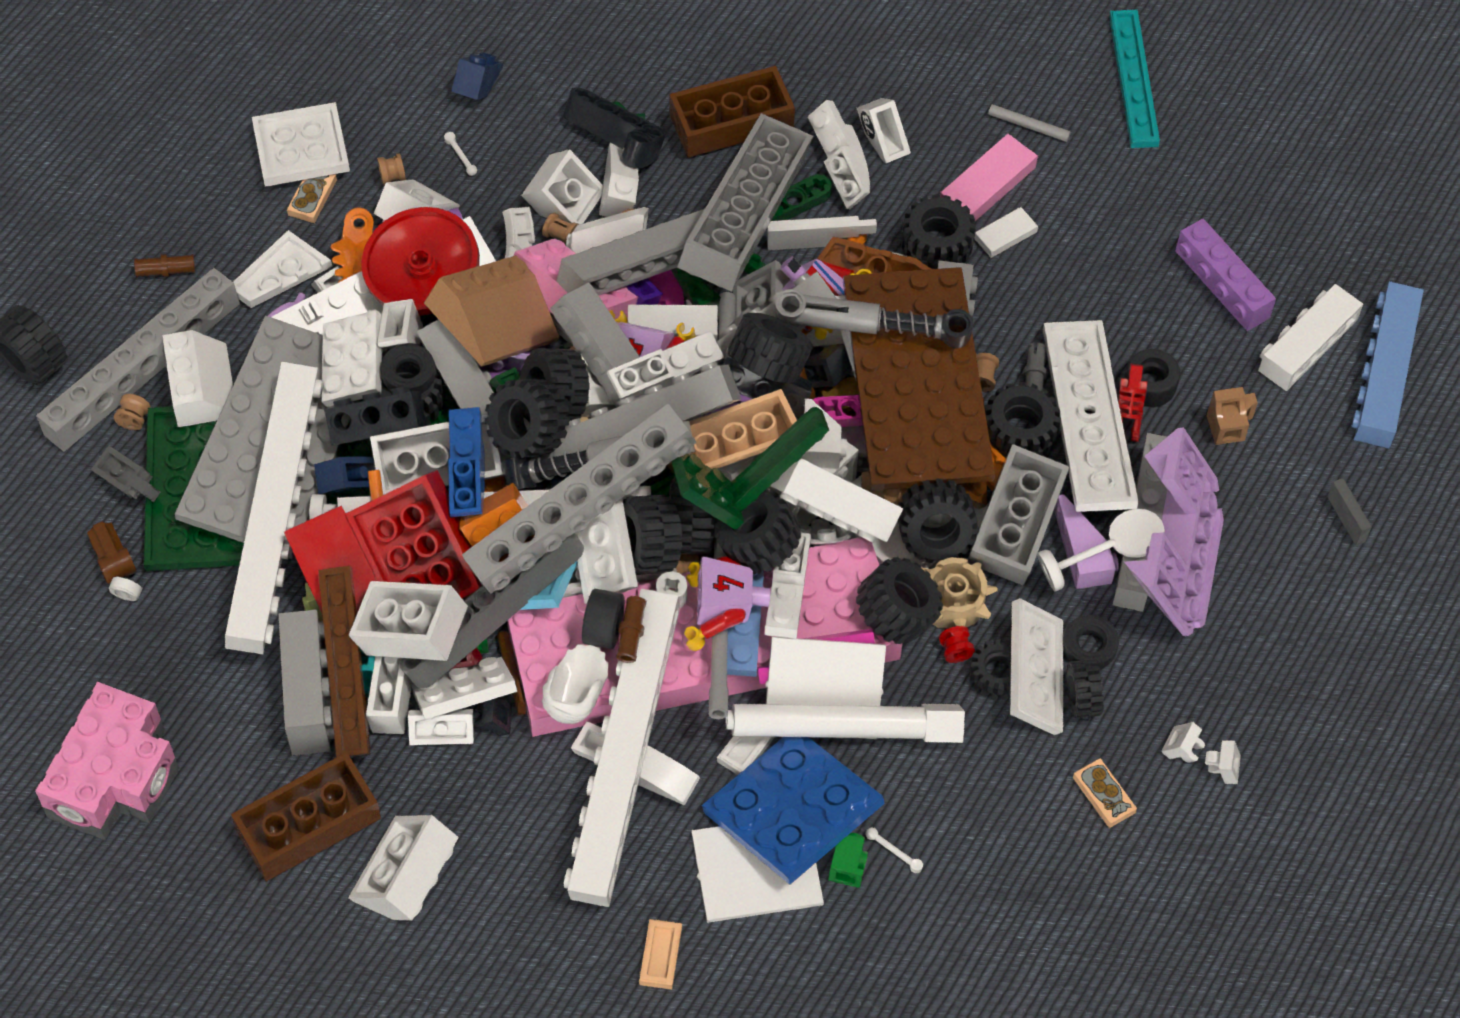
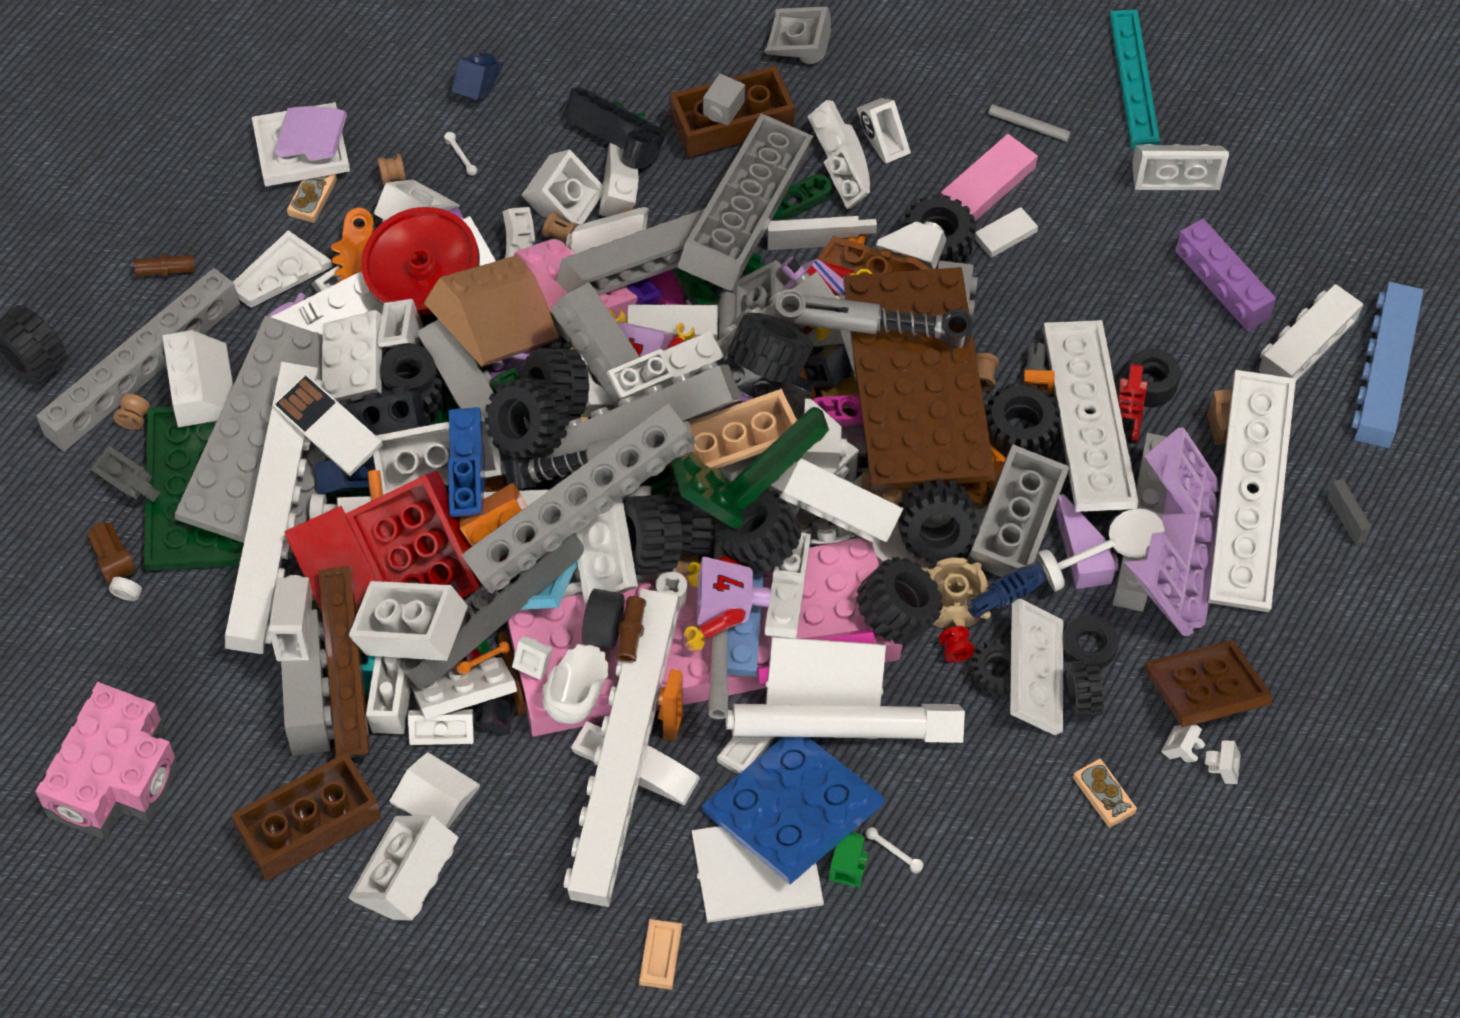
(291, 618): none -> white slope
(311, 132): none -> lavender slope
(328, 424): none -> white piece
(433, 790): none -> white slope
(464, 667): none -> orange hinge
(532, 657): none -> white tile
(671, 704): none -> orange plate
(723, 99): none -> light grey brick
(800, 33): none -> light grey slope
(916, 241): none -> white slope
(1007, 589): none -> dark blue hinge
(1041, 378): none -> orange tile
(1179, 167): none -> white slope
(1208, 683): none -> reddish brown plate
(1248, 521): none -> white piece

